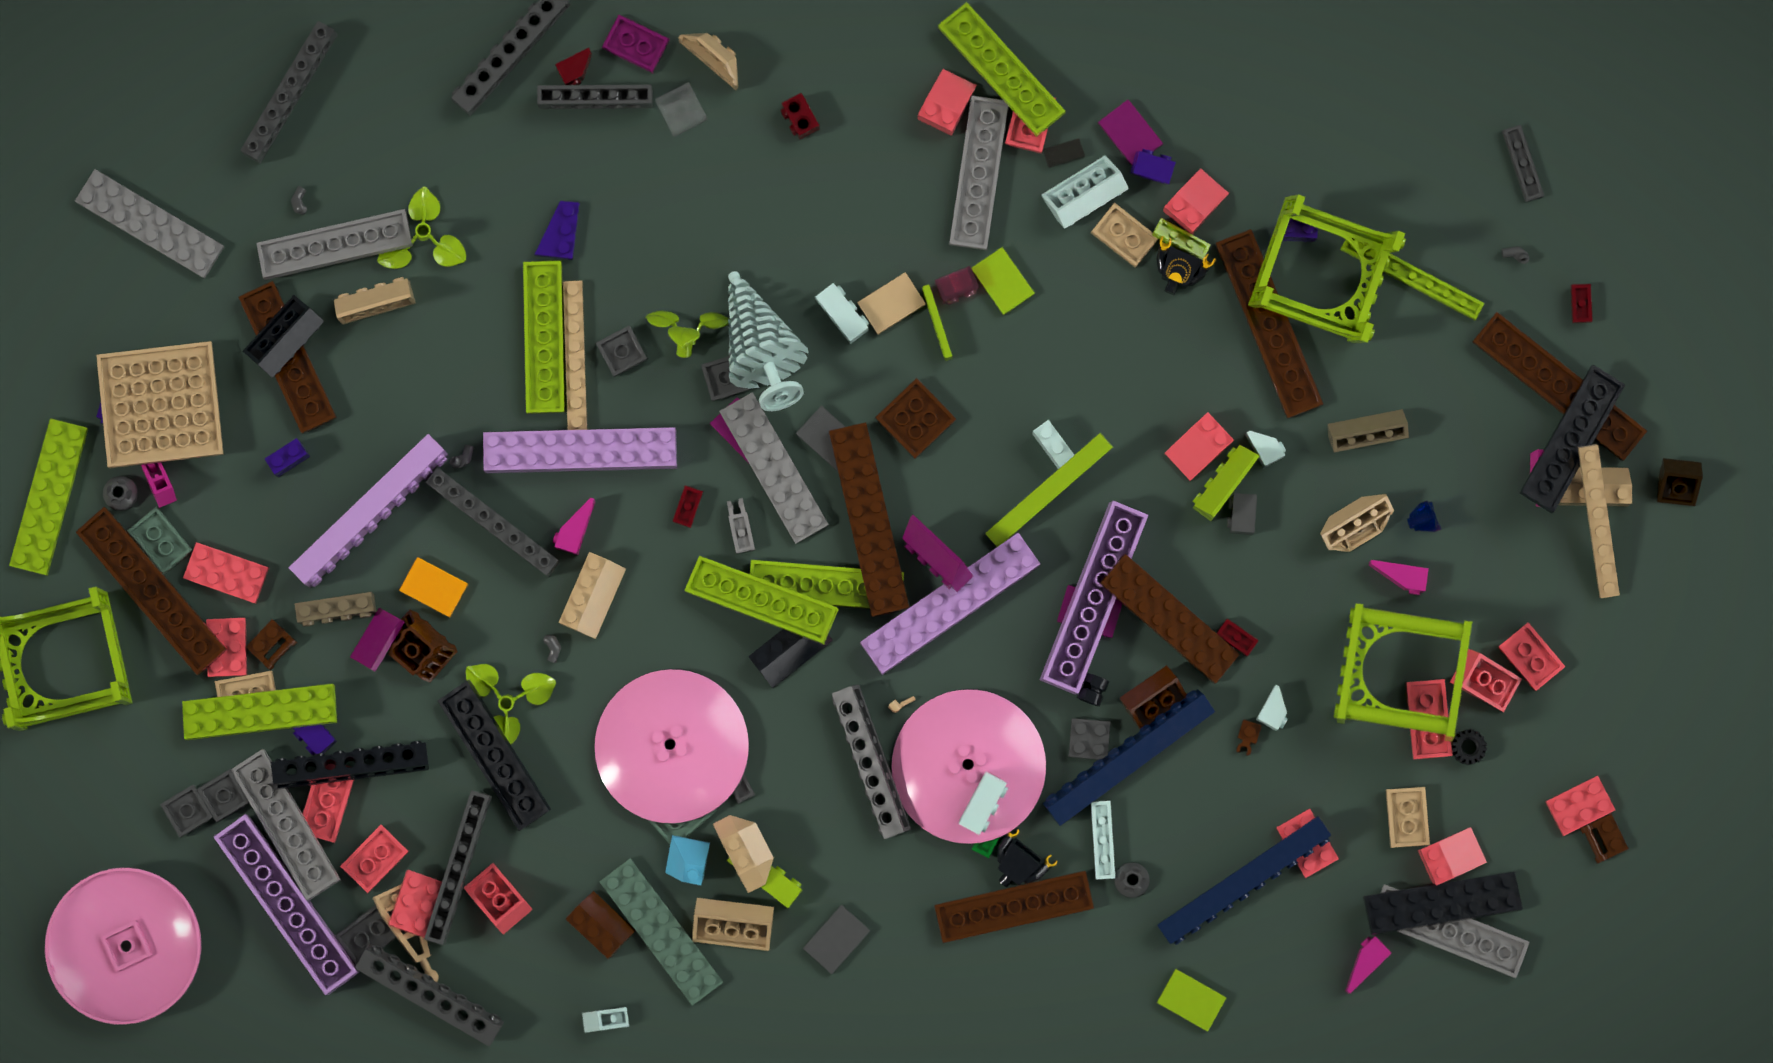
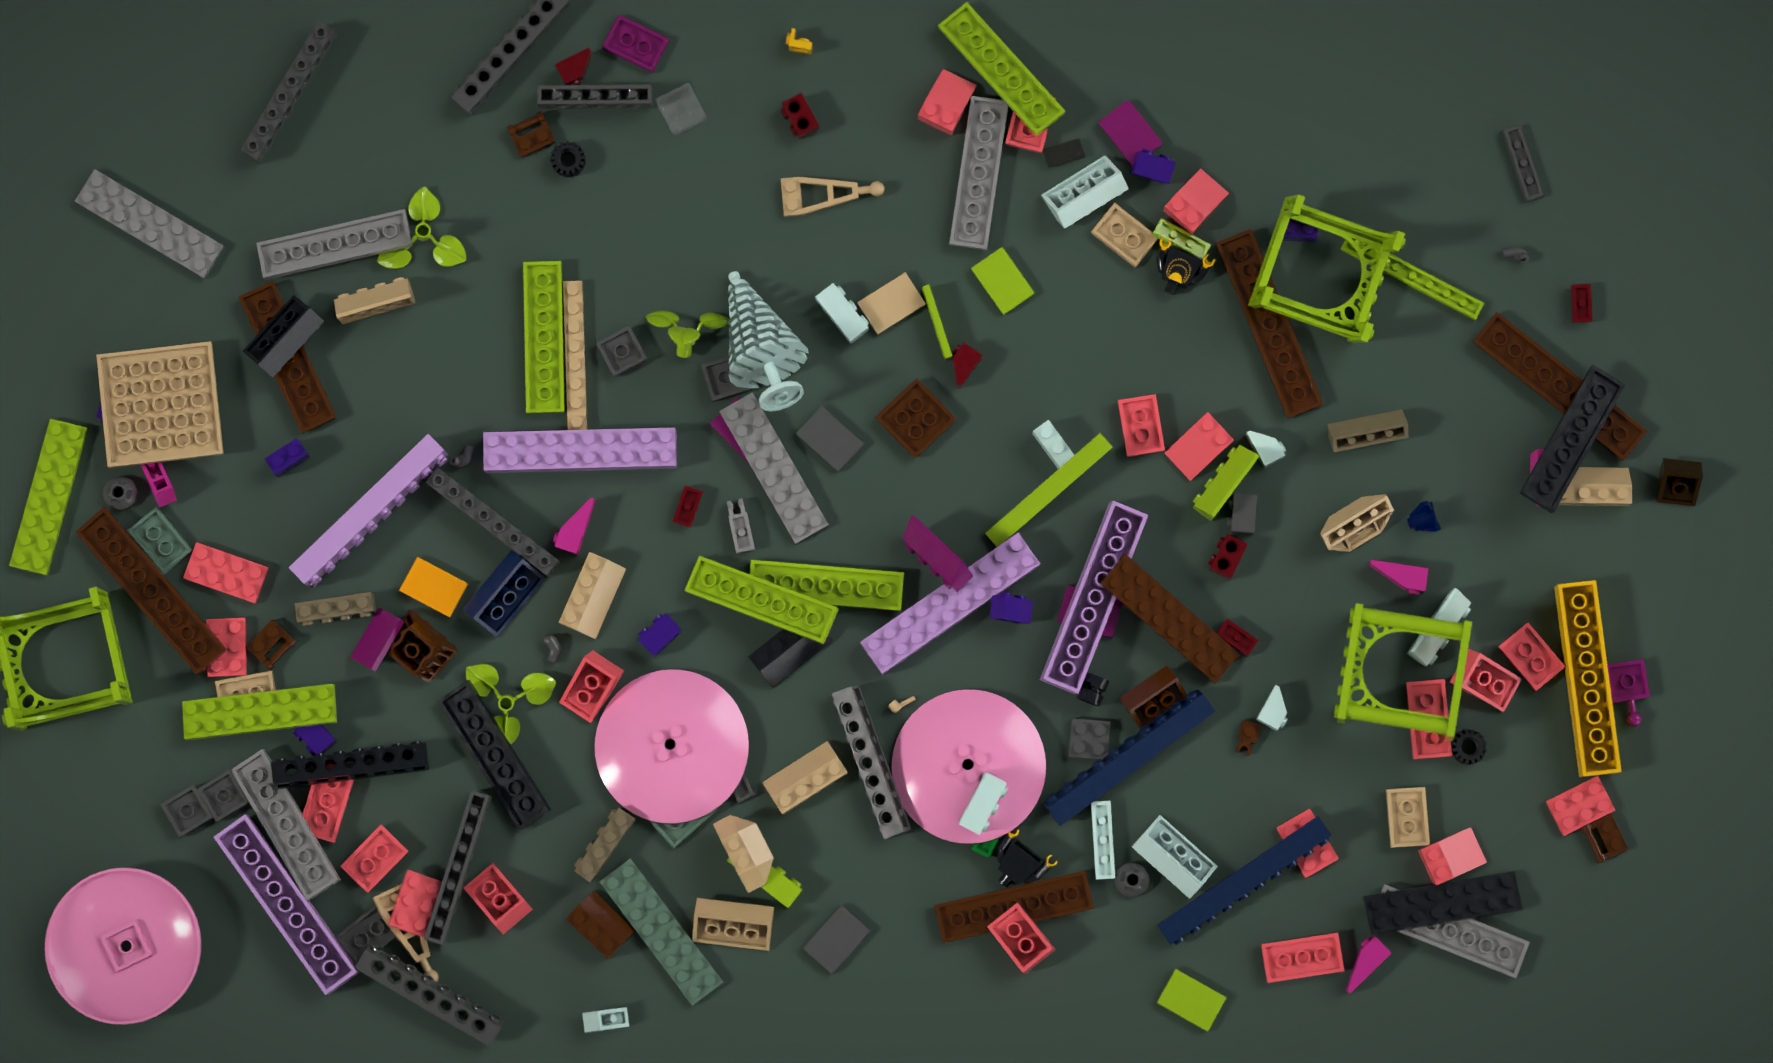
(297, 202): dark grey arm -> none
(504, 593): none -> dark blue slope
(533, 140): none -> reddish brown plate
(560, 233): dark purple wing -> none
(568, 170): none -> black tyre
(591, 686): none -> coral slope
(607, 841): none -> dark tan brick
(659, 634): none -> dark purple brick
(687, 859): medium azure slope -> none
(713, 54): tan wedge -> none
(793, 200): none -> tan plate
(801, 45): none -> yellow bracket
(805, 777): none -> tan slope
(869, 519): reddish brown plate -> none
(957, 285): clear pink brick -> none
(964, 362): none -> dark red slope
(1011, 609): none -> dark purple brick
(1021, 938): none -> coral slope
(1141, 425): none -> coral plate
(1174, 856): none -> light aqua slope
(1231, 558): none -> dark red brick
(1302, 957): none -> coral plate
(1451, 609): none -> light aqua slope
(1587, 678): none -> yellow brick
(1598, 521): tan plate -> none
(1628, 684): none -> magenta plate

